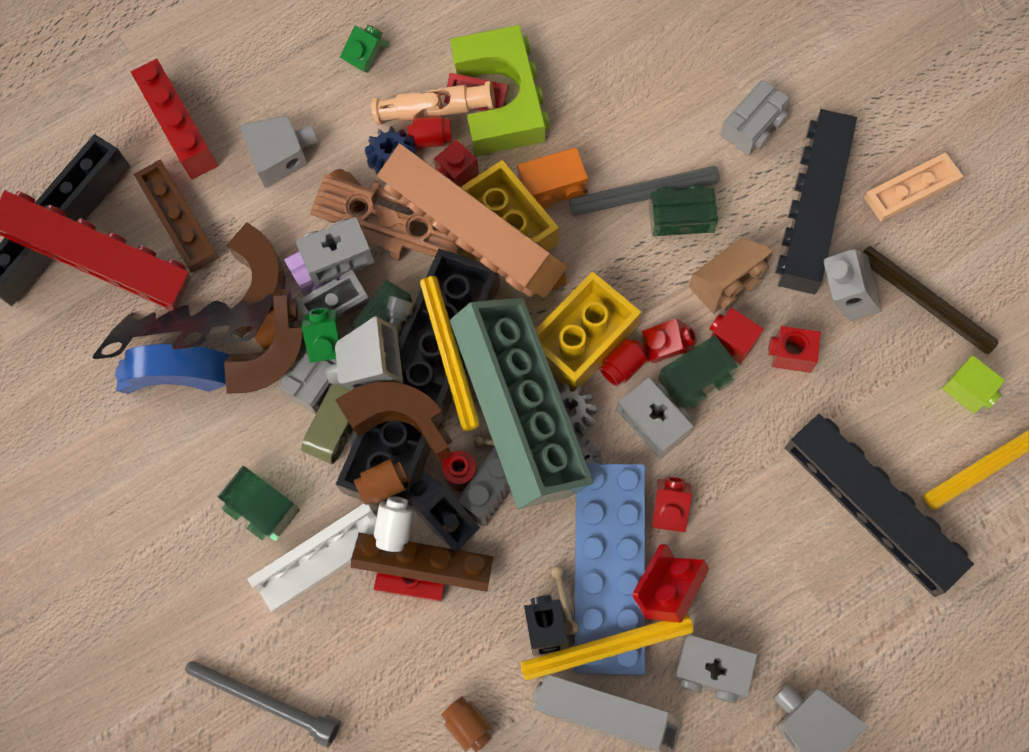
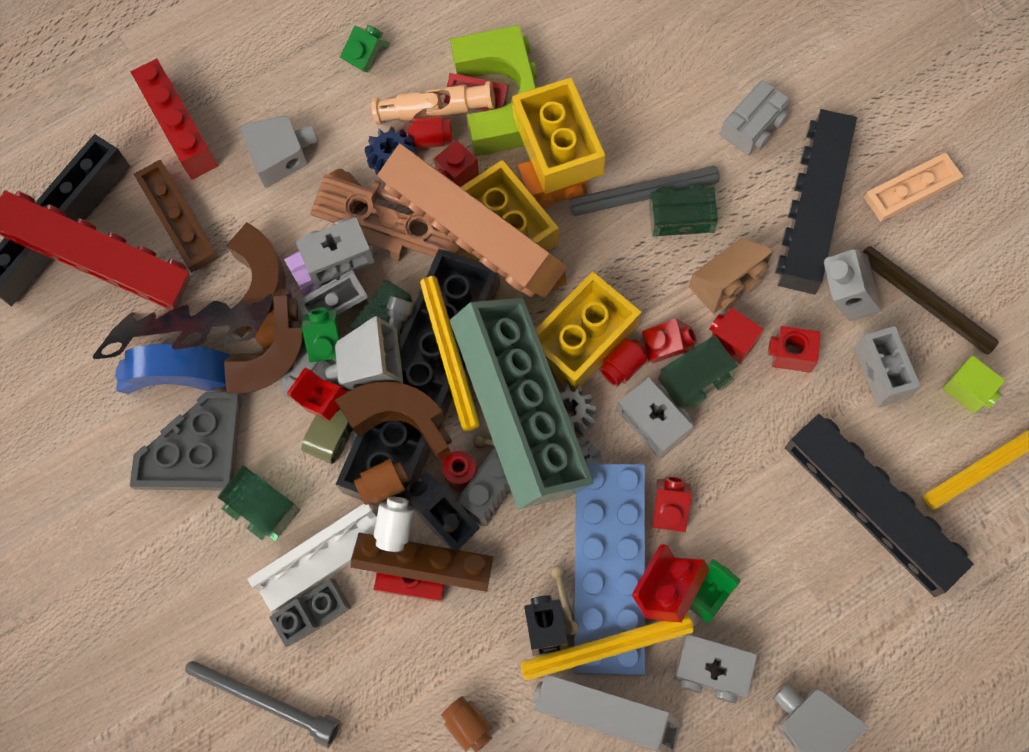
(193, 449): none -> dark grey plate
(309, 613): none -> dark grey slope
(316, 394): none -> red bracket
(558, 135): none -> yellow brick
(714, 591): none -> green bracket
(887, 366): none -> light grey brick

